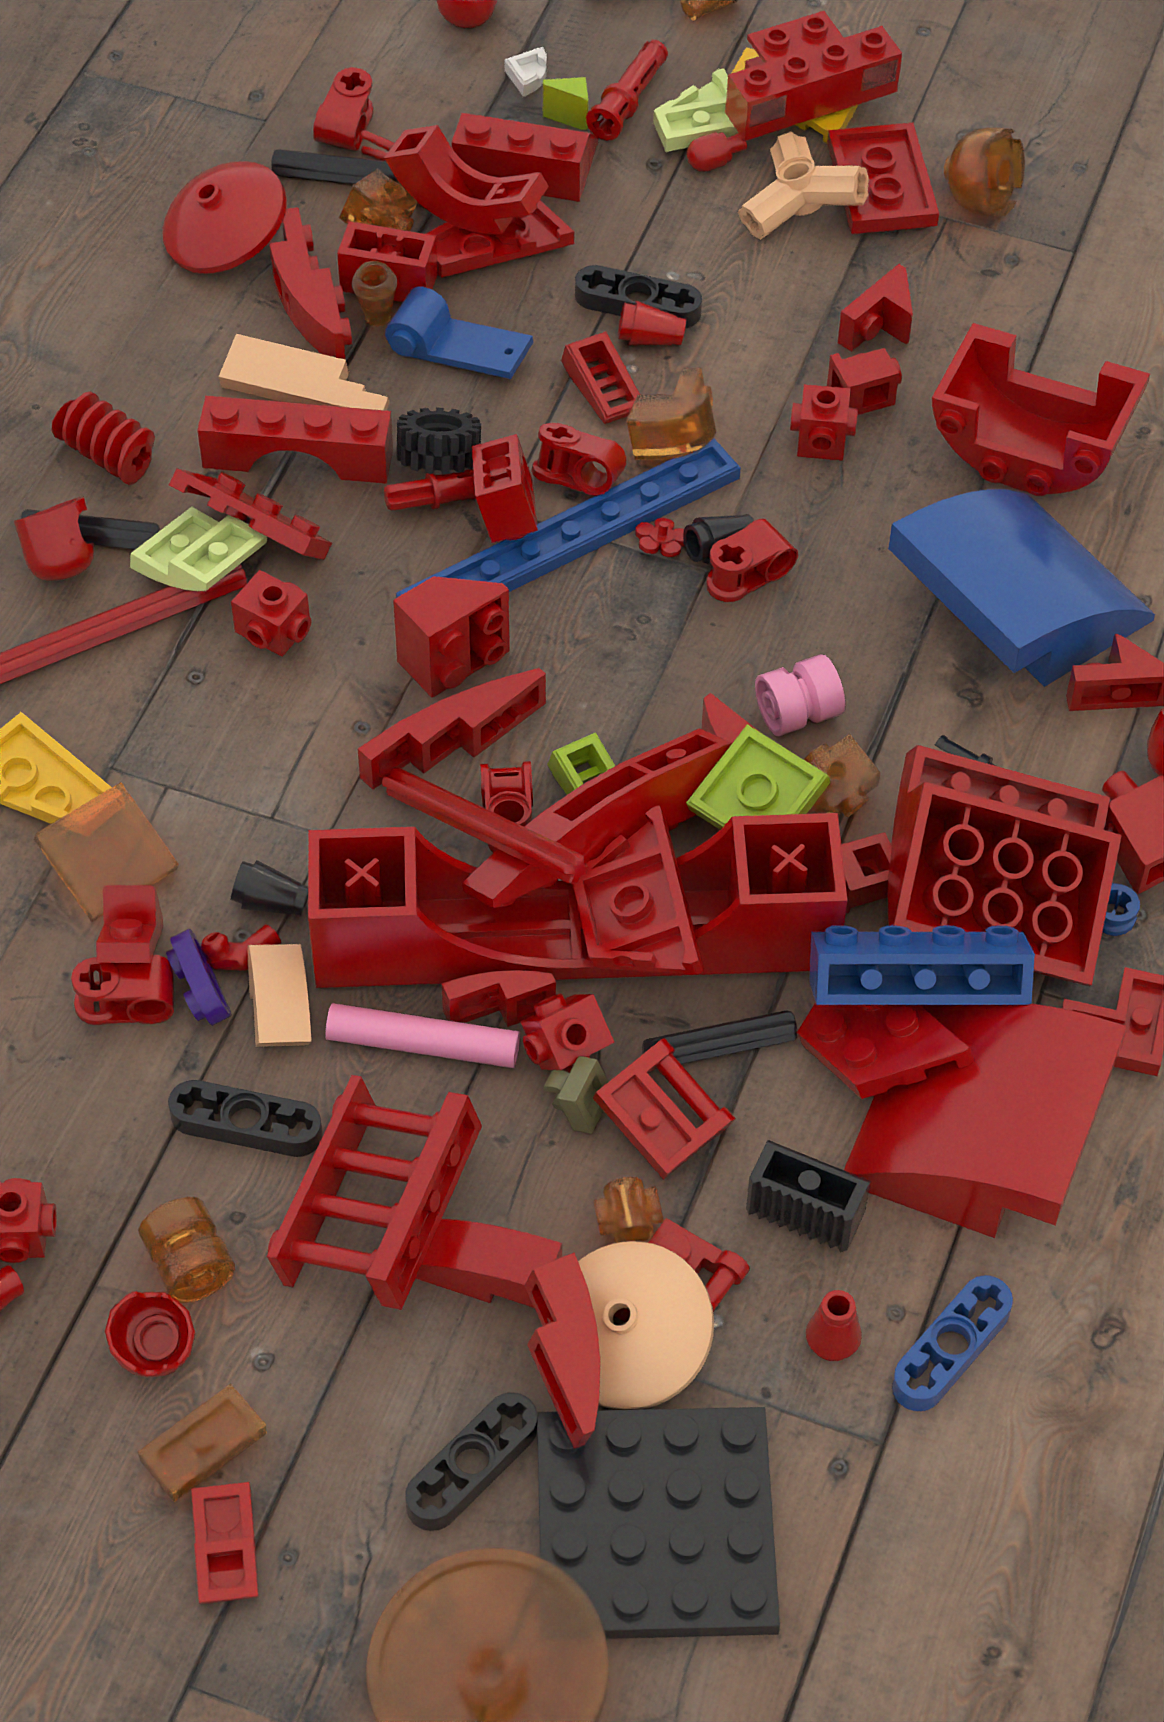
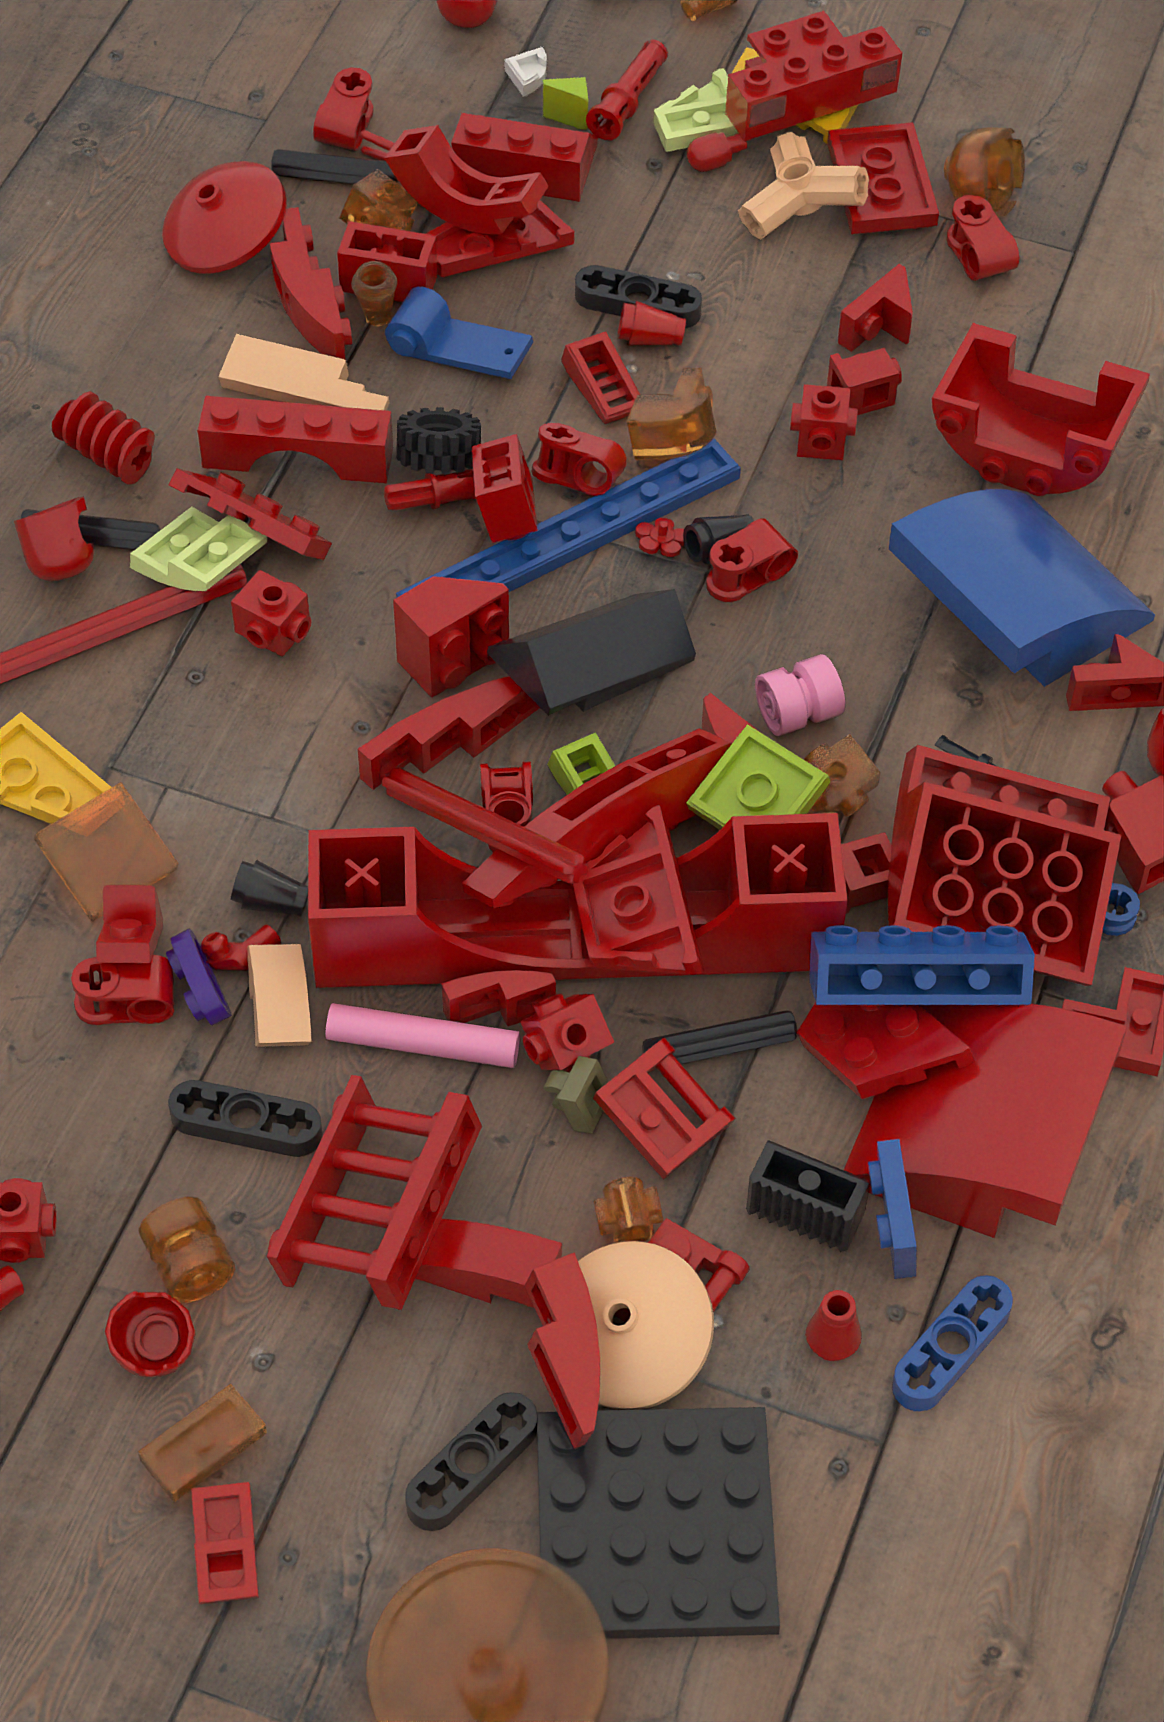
(598, 651): none -> black slope
(896, 1225): none -> blue wing
(981, 239): none -> red piece

